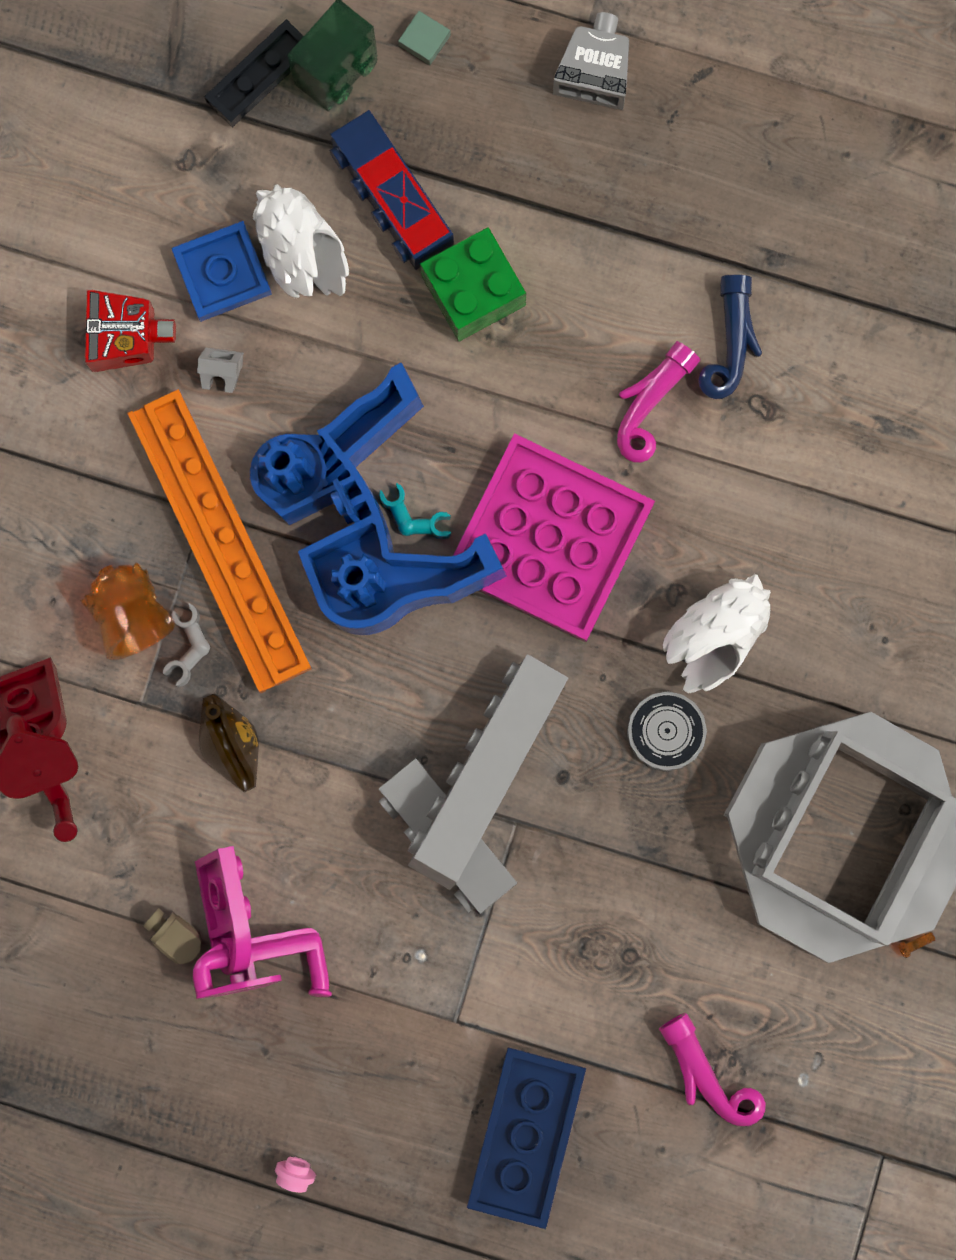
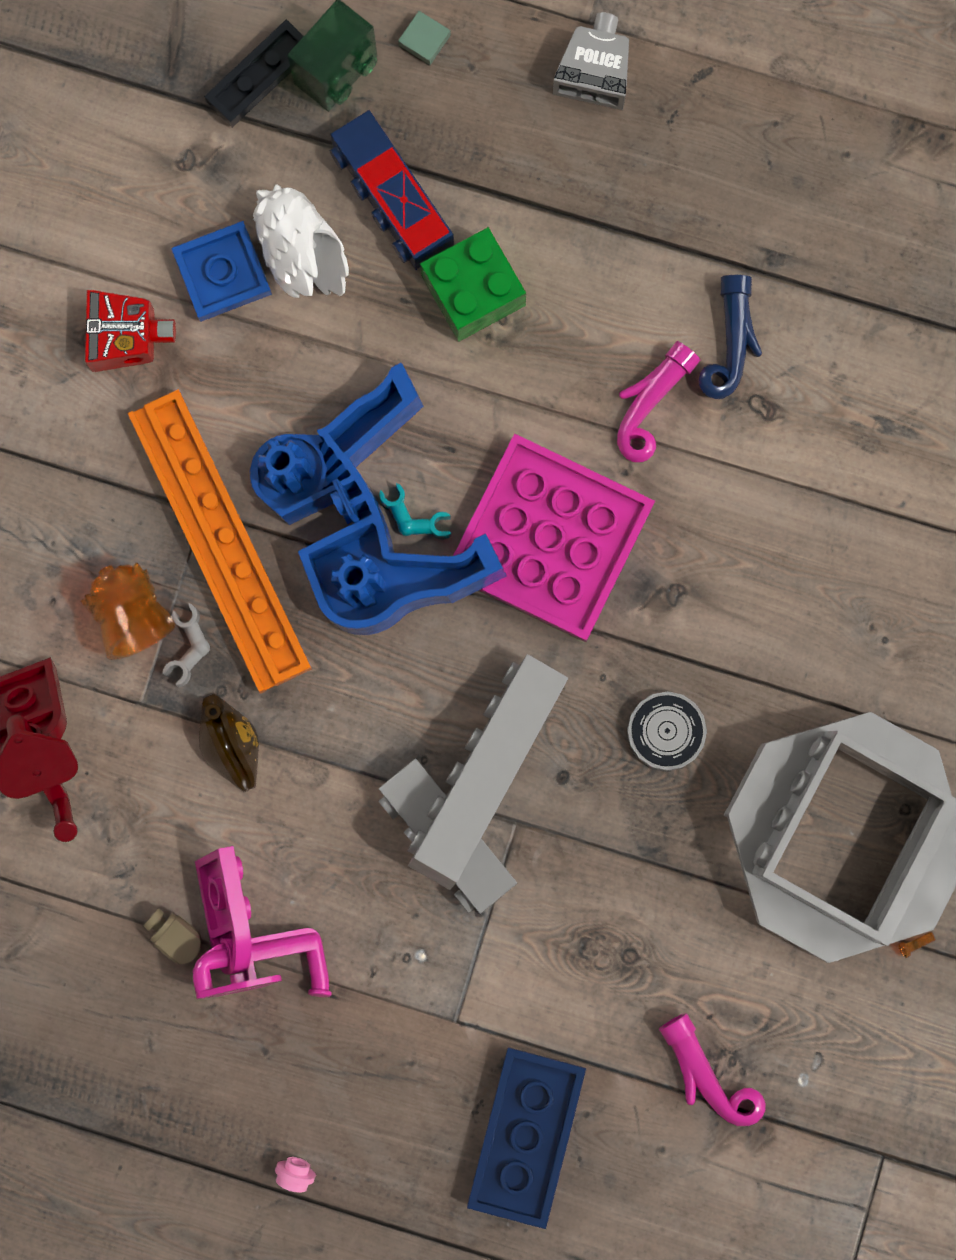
(220, 363): light grey tile -> none
(718, 632): white head -> none

